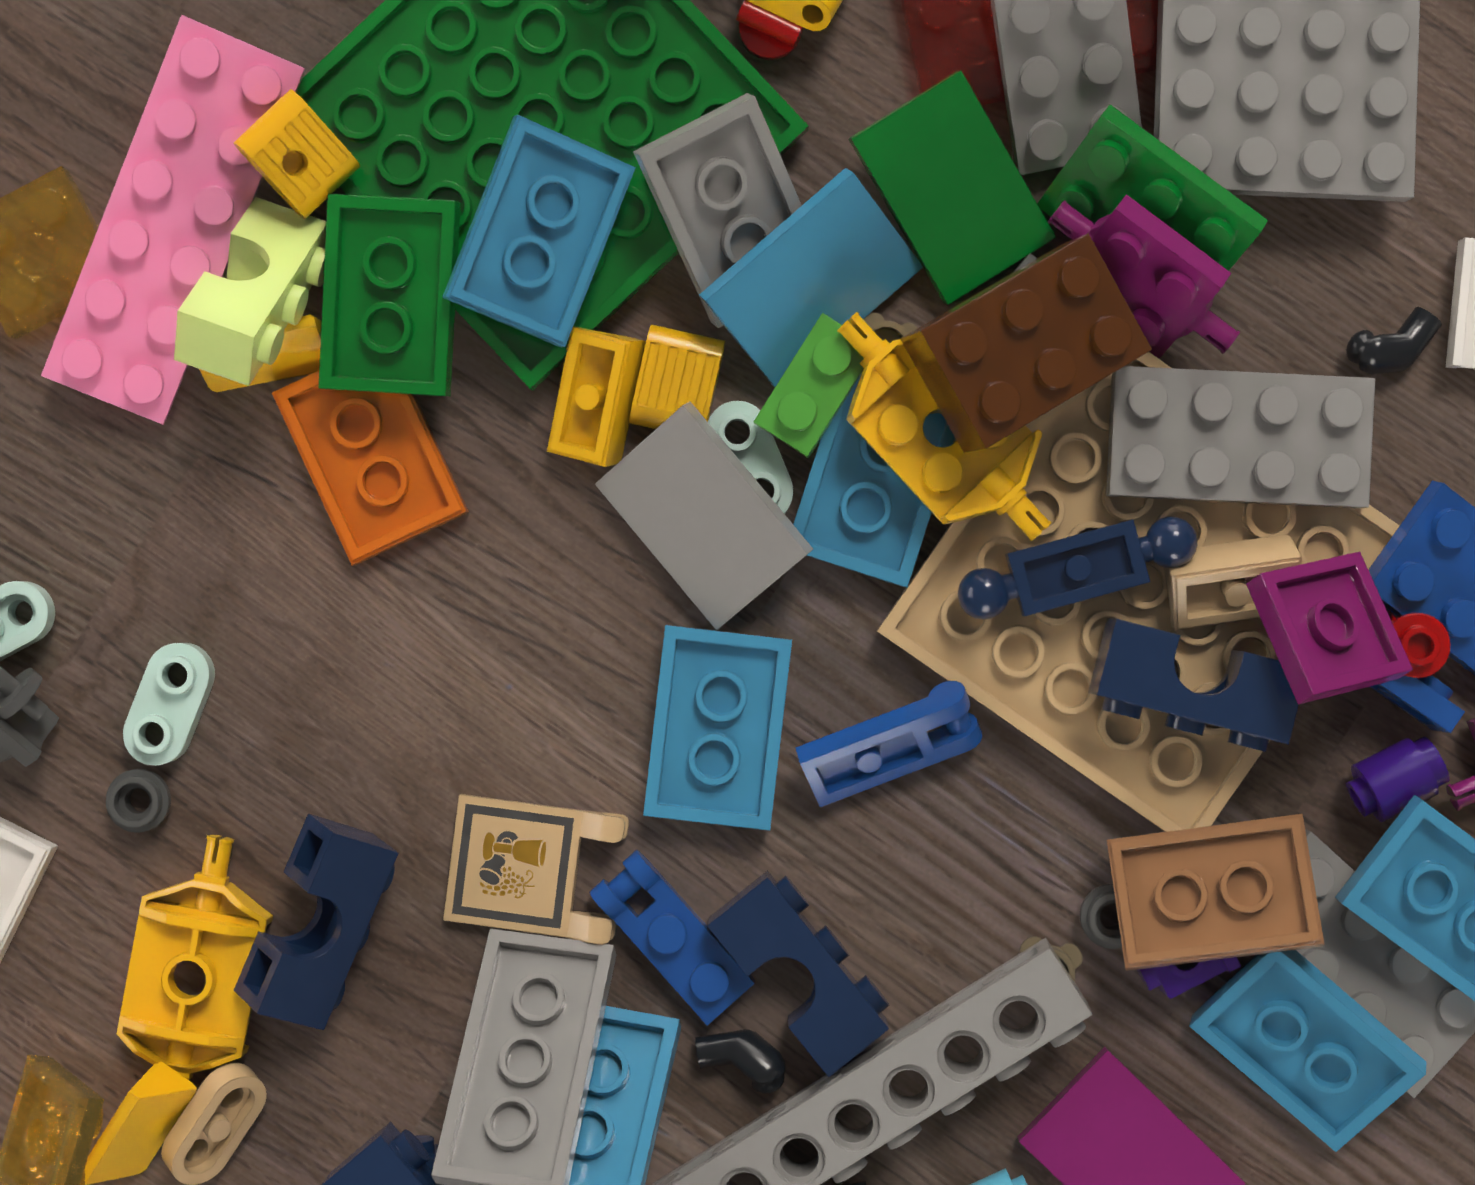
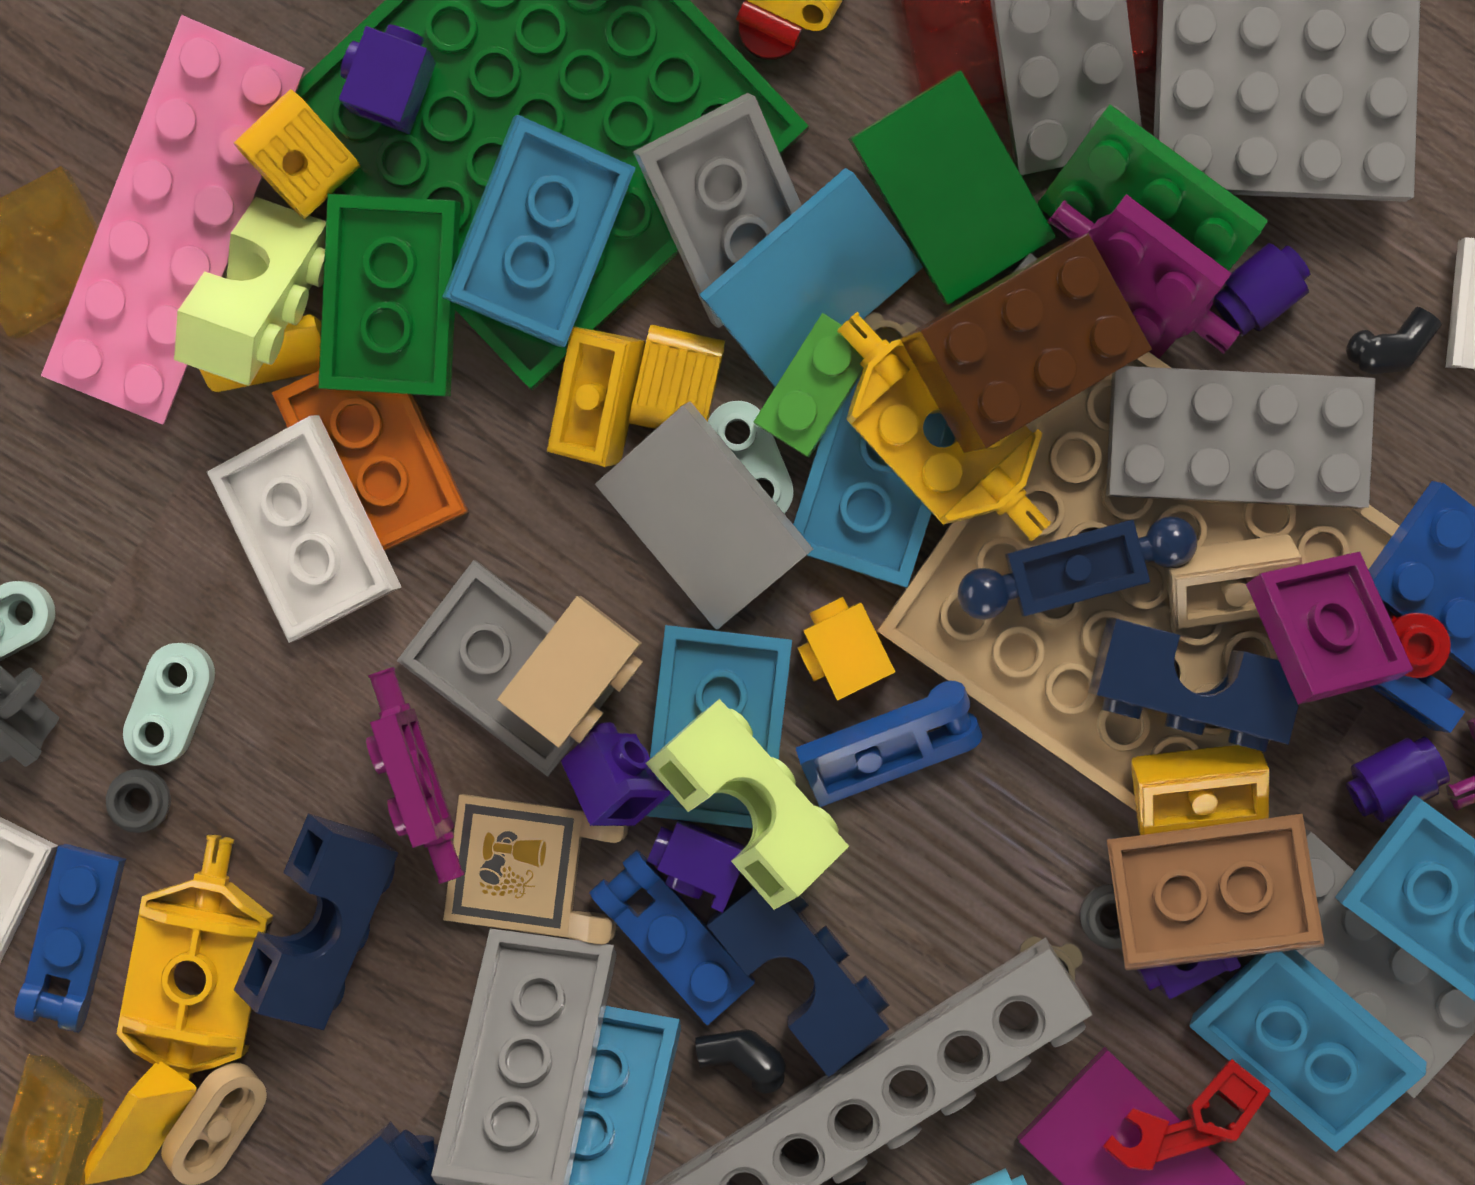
(71, 936): none -> blue plate
(304, 528): none -> white tile
(386, 76): none -> dark purple brick
(418, 800): none -> magenta plate
(476, 649): none -> light grey tile
(571, 672): none -> tan brick
(613, 777): none -> dark purple brick
(697, 861): none -> dark purple brick
(789, 835): none -> yellowish green arch
(844, 648): none -> yellow brick
(1163, 1142): none -> red piece
(1200, 788): none -> yellow slope
(1262, 288): none -> dark purple brick

